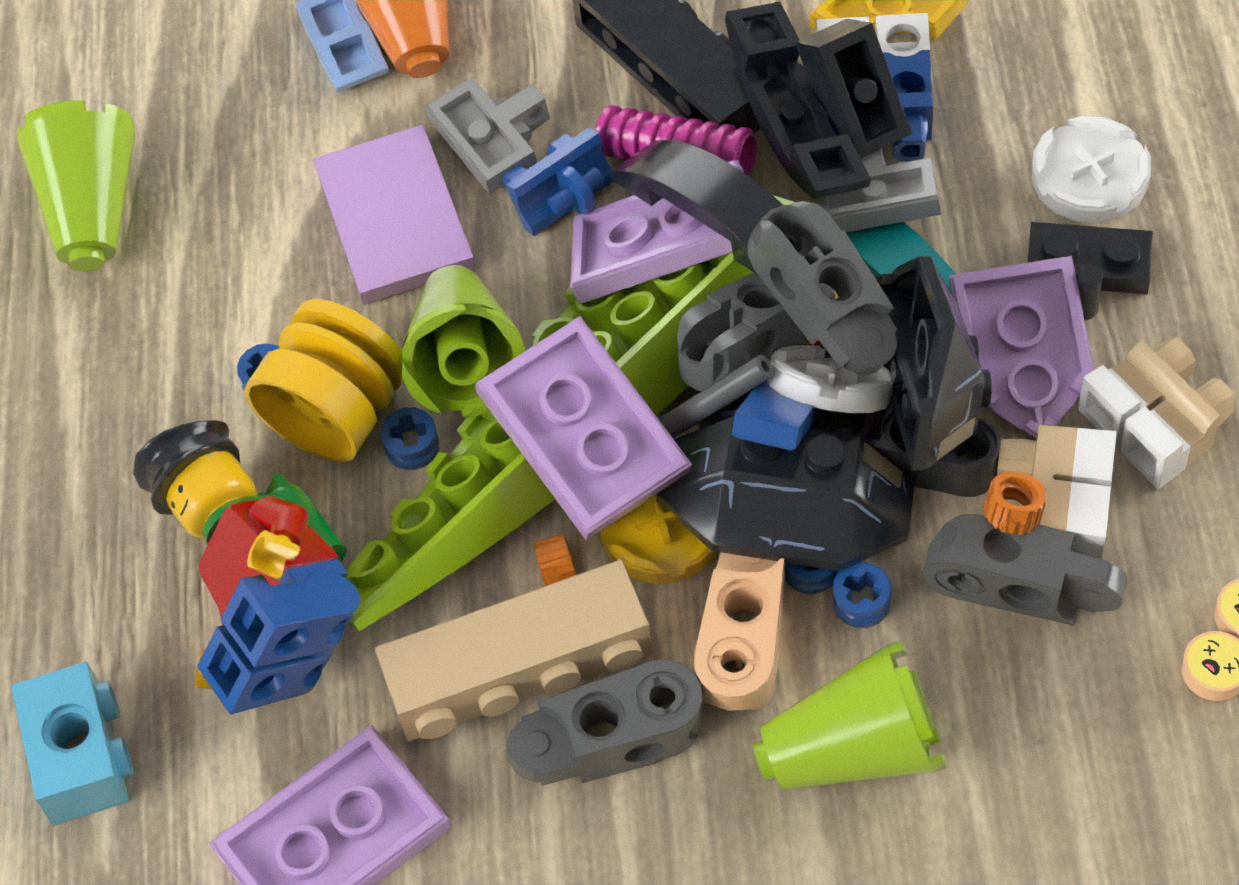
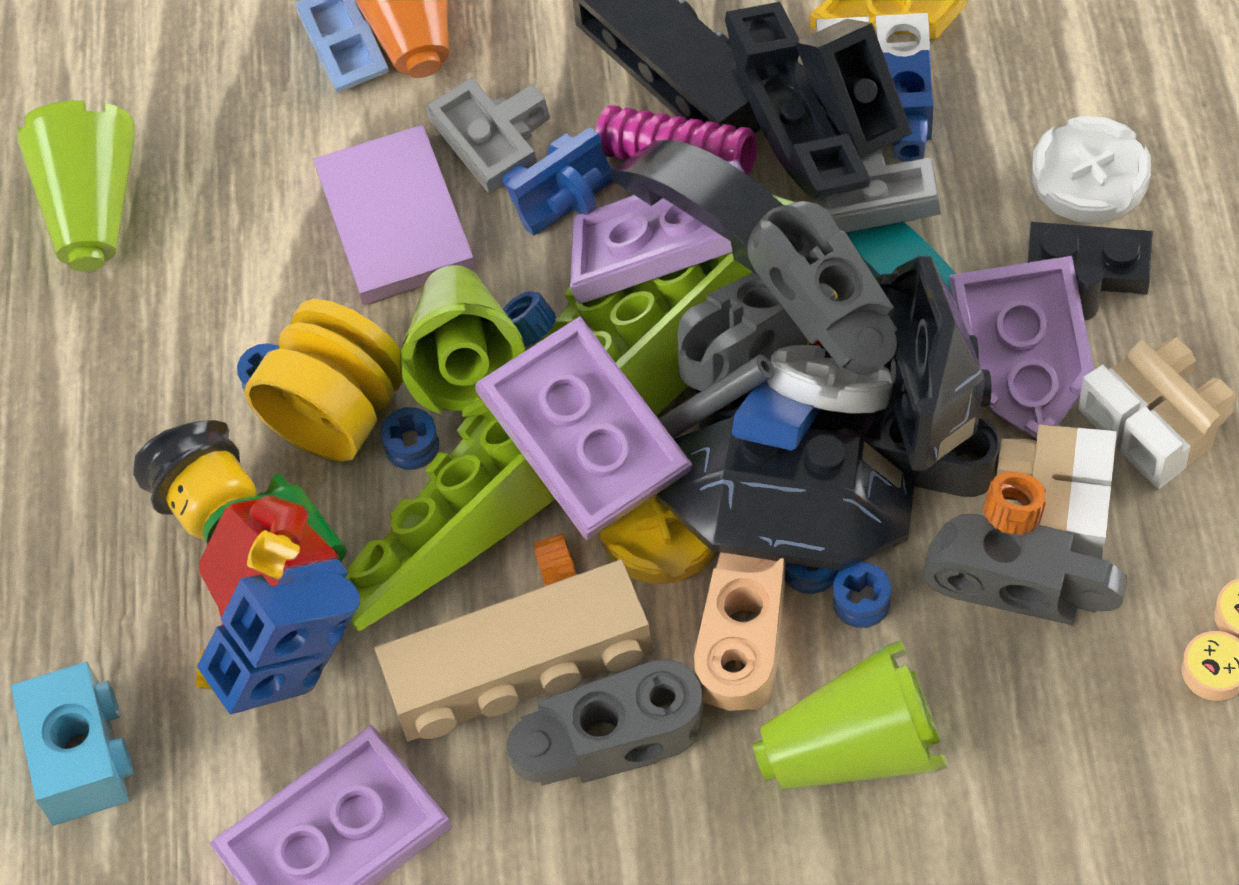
(530, 316): none -> blue axle

